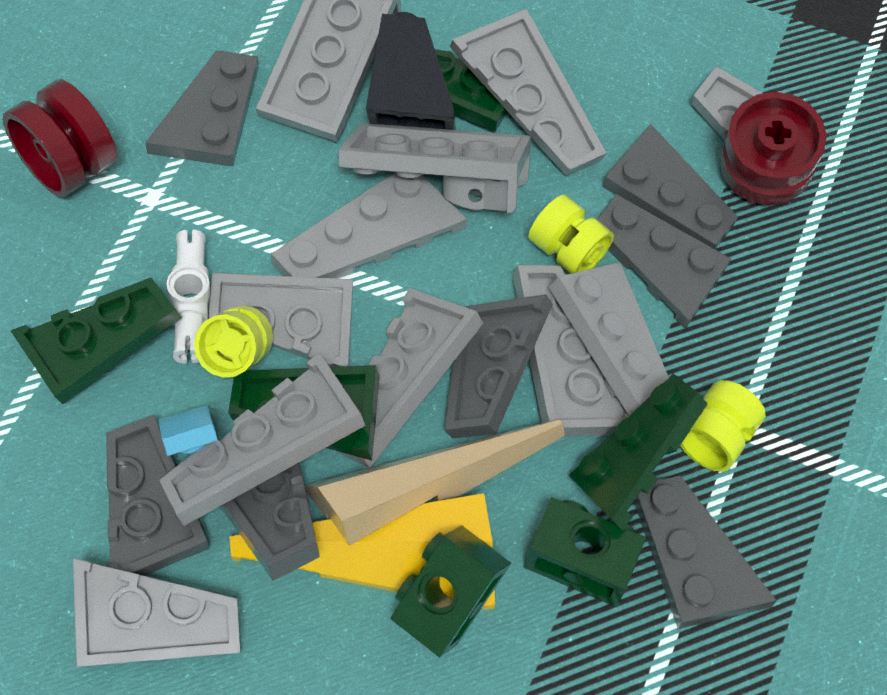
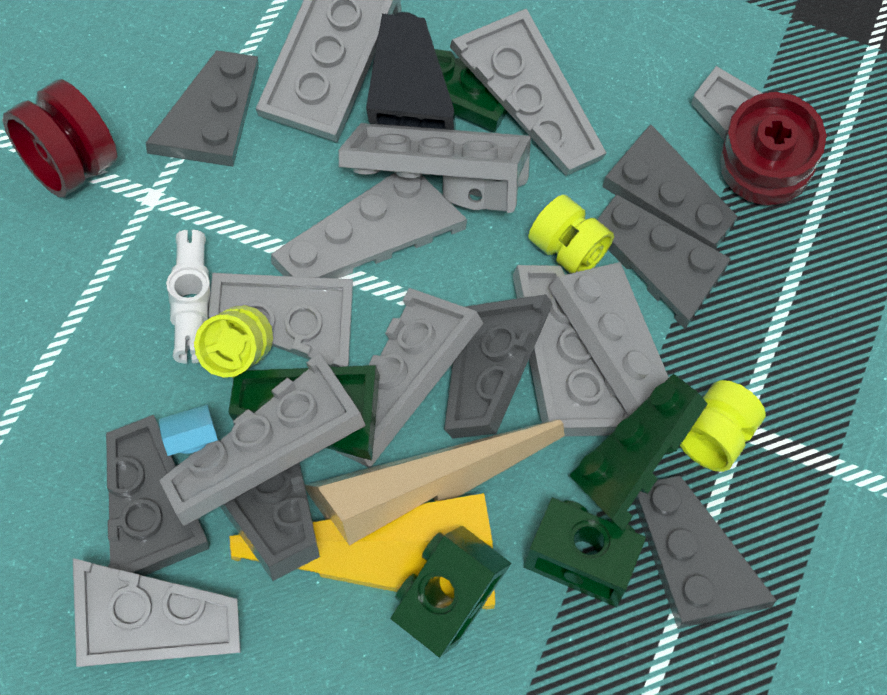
(91, 341): dark green wing -> none

